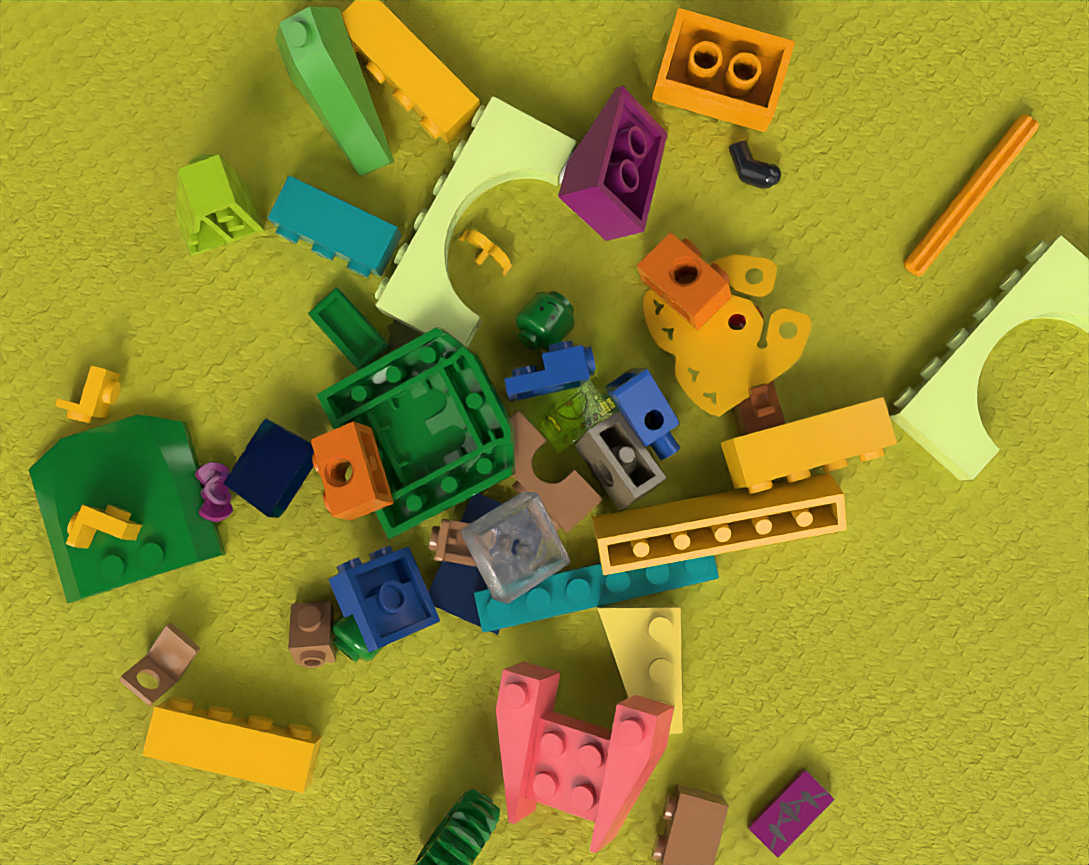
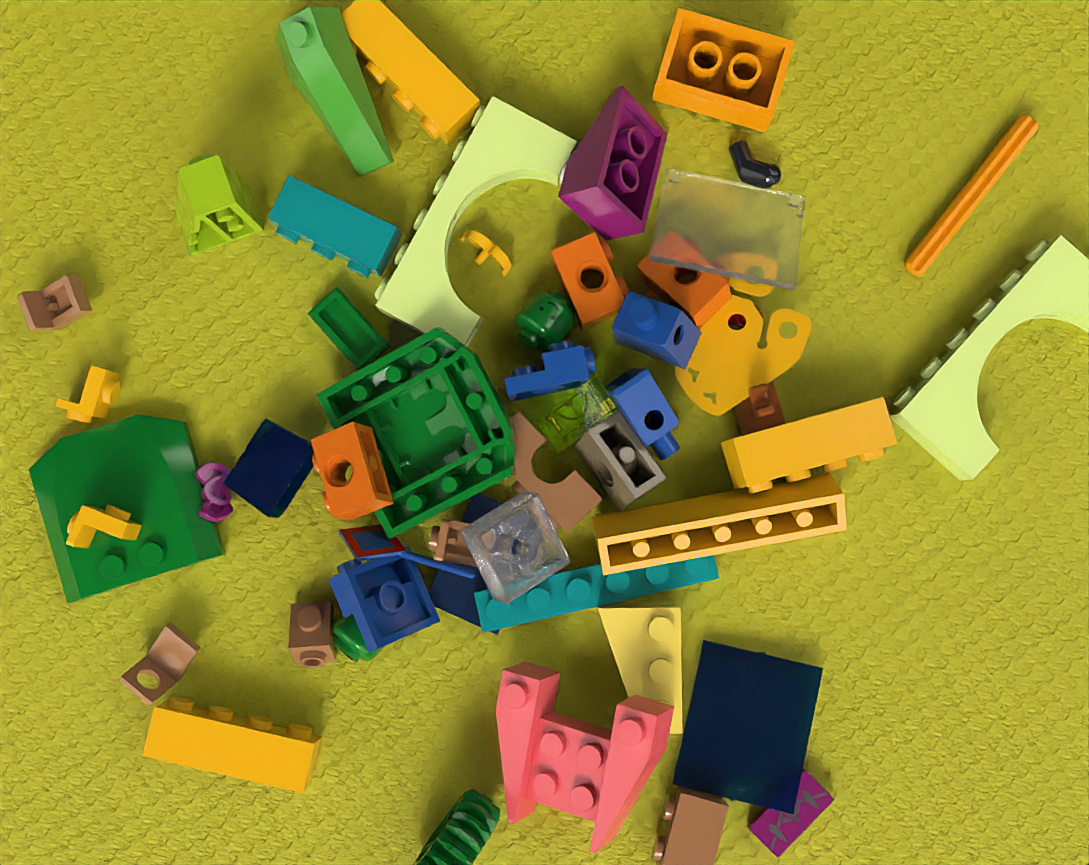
(55, 304): none -> medium nougat bracket
(373, 543): none -> blue piece
(581, 257): none -> orange brick
(650, 329): none -> blue torso
(728, 229): none -> clear piece
(748, 726): none -> clear blue piece

